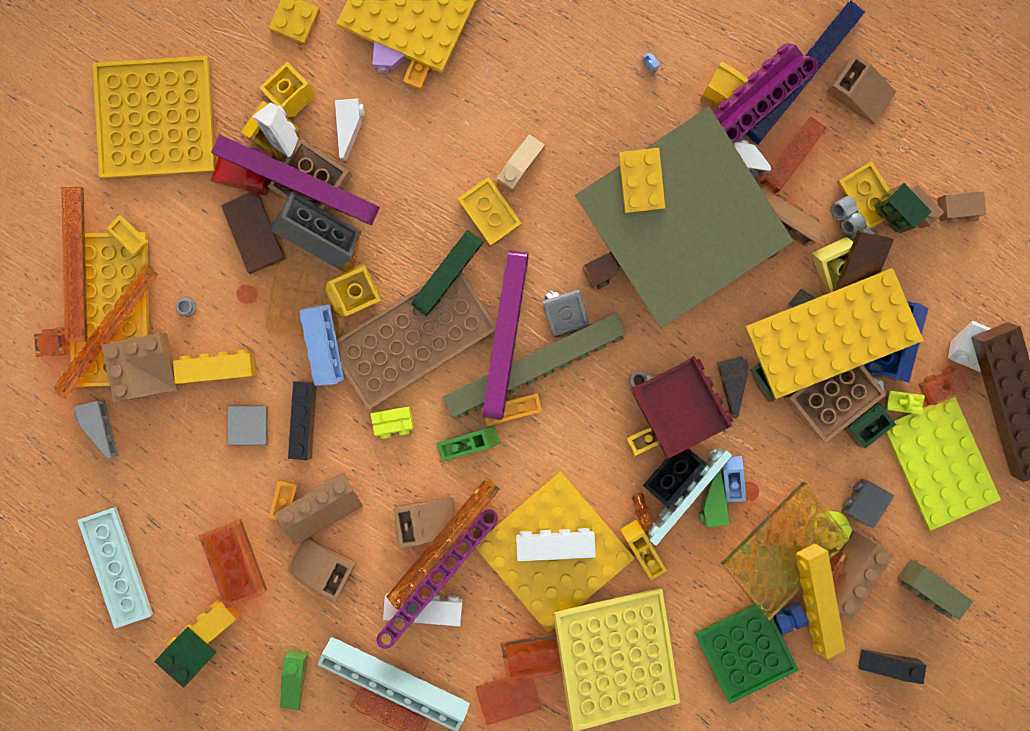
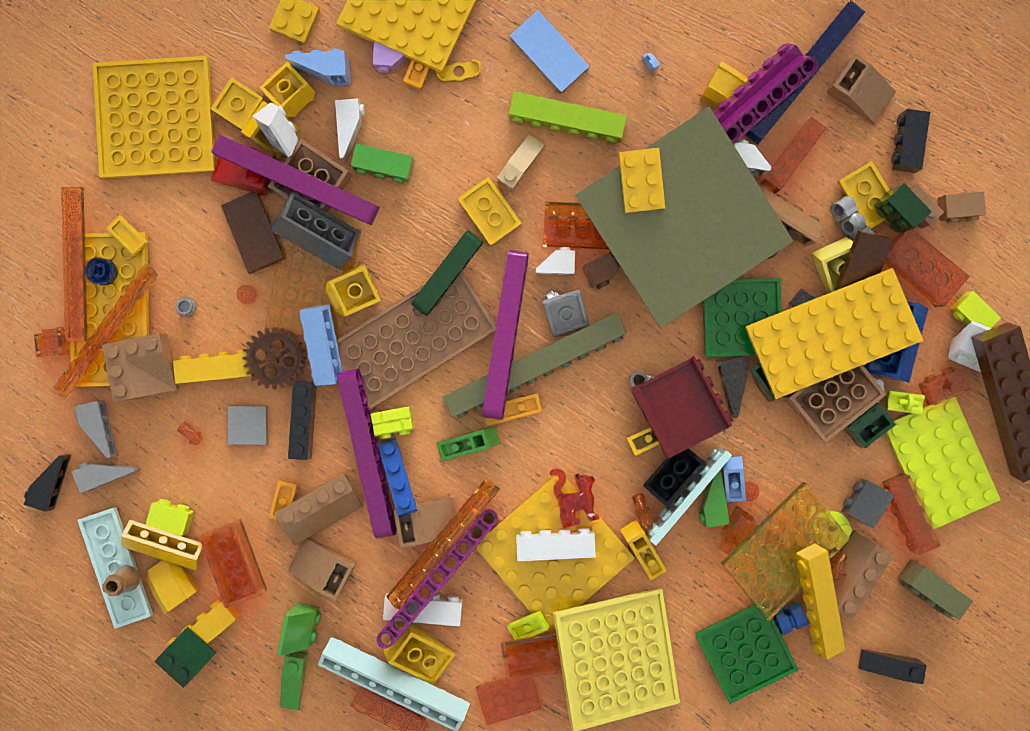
(45, 489): none -> black slope
(99, 474): none -> light grey slope
(101, 271): none -> clear blue wheel
(123, 580): none -> medium nougat plant
(162, 545): none -> yellow brick
(170, 517): none -> neon yellow brick
(170, 584): none -> yellow slope
(191, 434): none -> clear orange pin
(237, 103): none -> yellow plate
(265, 343): none -> reddish brown gear
(299, 628): none -> bright green slope
(327, 67): none -> light blue slope
(367, 453): none -> magenta beam
(382, 163): none -> bright green brick
(397, 477): none -> blue plate
(419, 654): none -> yellow slope
(472, 70): none -> yellow piece
(528, 626): none -> neon yellow plate
(549, 51): none -> light blue tile
(558, 263): none -> white slope
(567, 117): none -> lime brick
(570, 227): none -> clear orange slope
(576, 501): none -> clear red animal
(733, 309): none -> green plate
(739, 528): none -> clear orange torso
(910, 140): none -> black brick
(911, 514): none -> clear orange brick
(925, 268): none -> clear orange brick
(973, 308): none -> neon yellow brick

